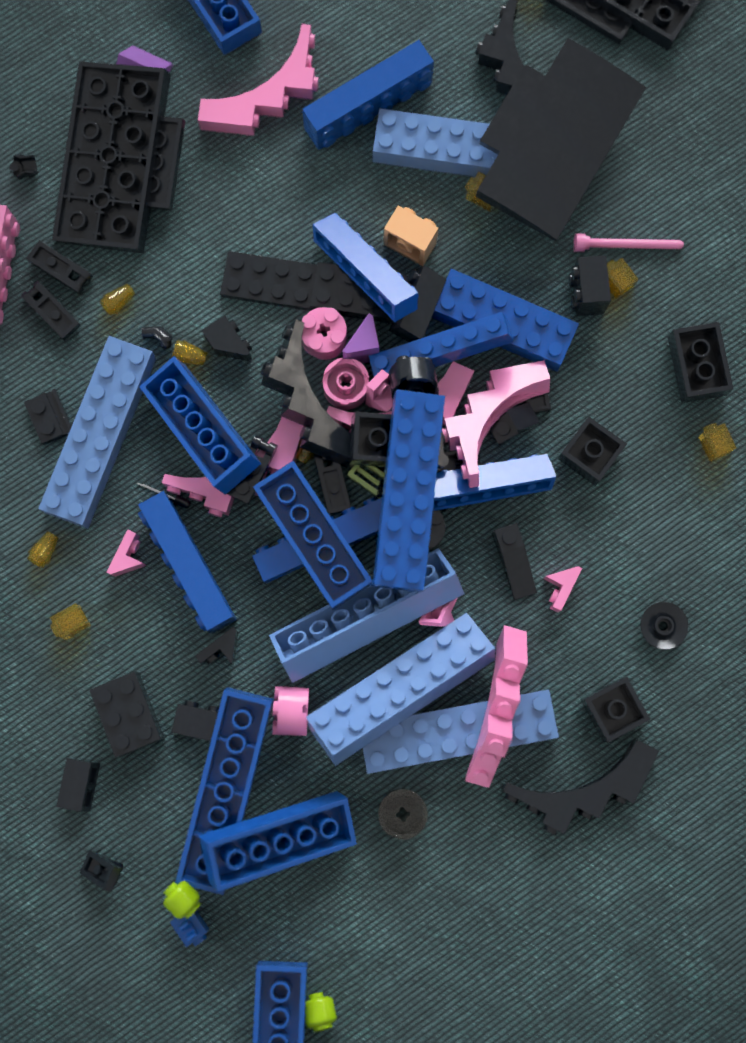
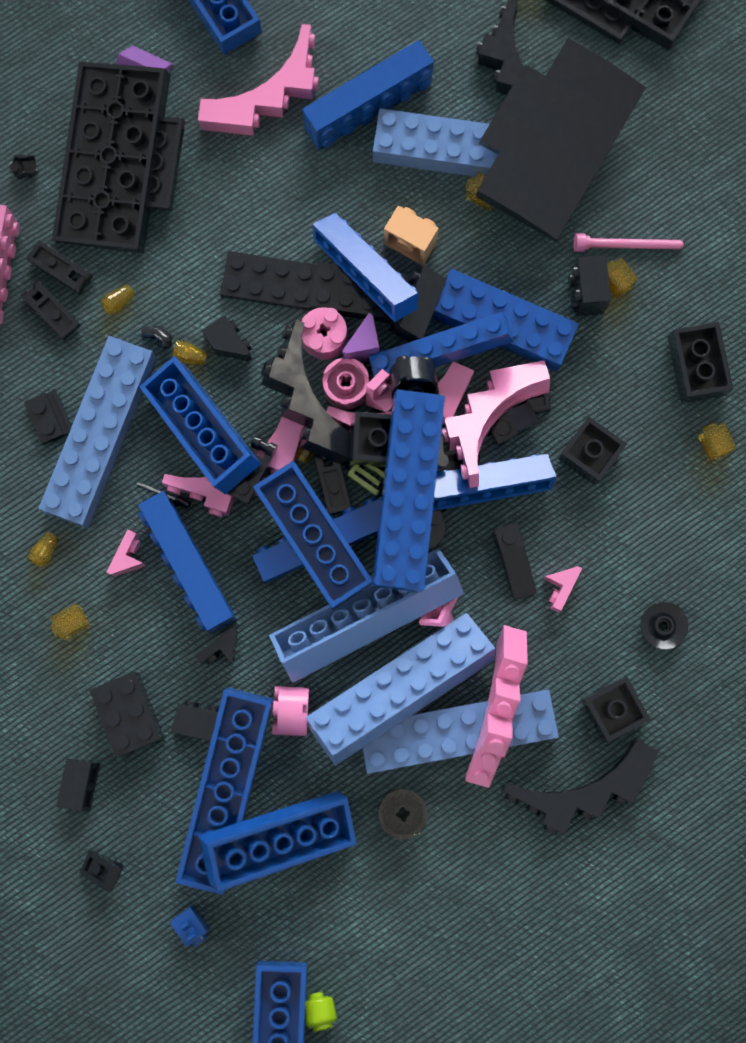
(181, 899): lime head -> none

